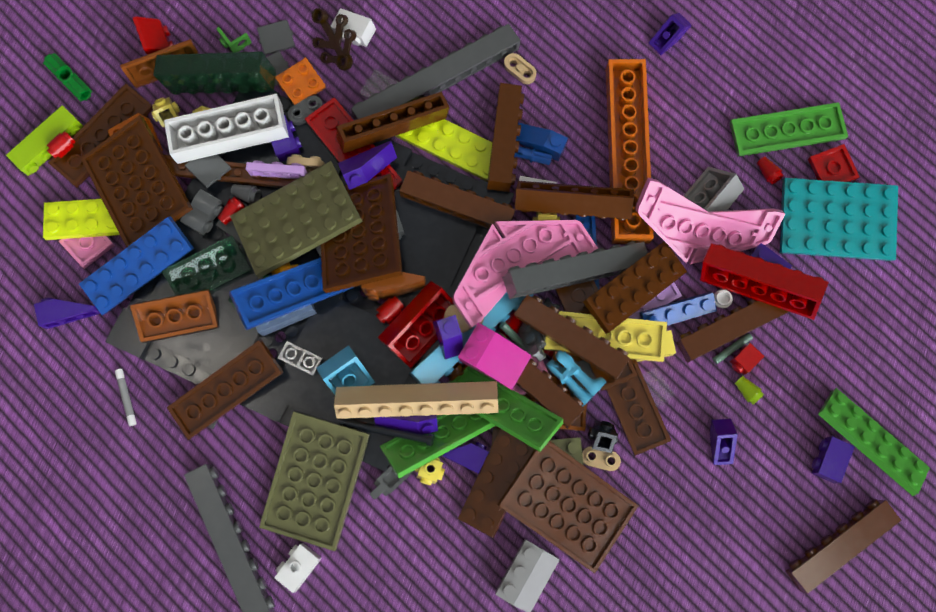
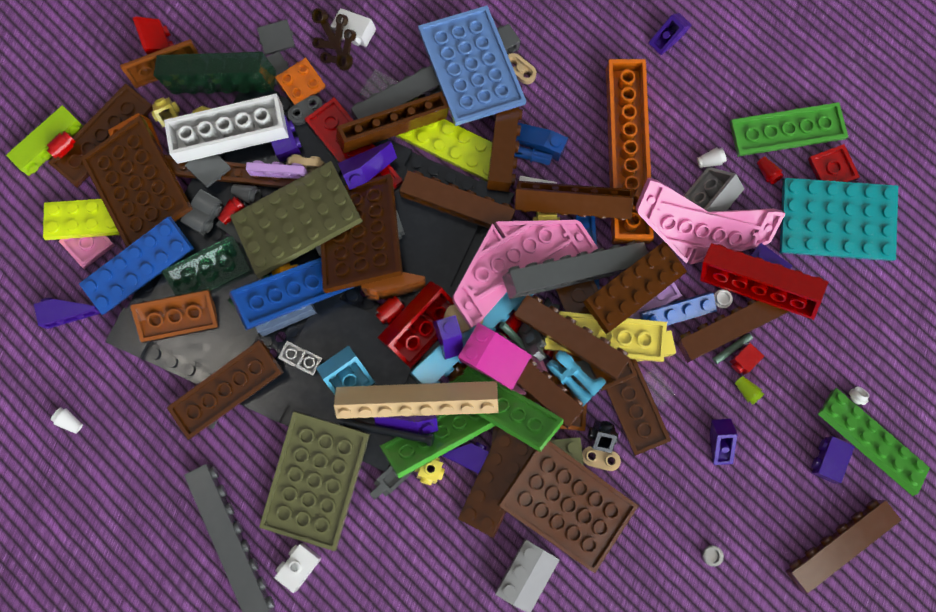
(66, 420): none -> white cone
(73, 82): green piece -> none
(125, 397): light grey bar -> none
(233, 46): bright green bracket -> none
(471, 65): none -> medium blue plate
(712, 158): none -> white cone
(712, 555): none -> light grey tile
(859, 395): none -> white plate

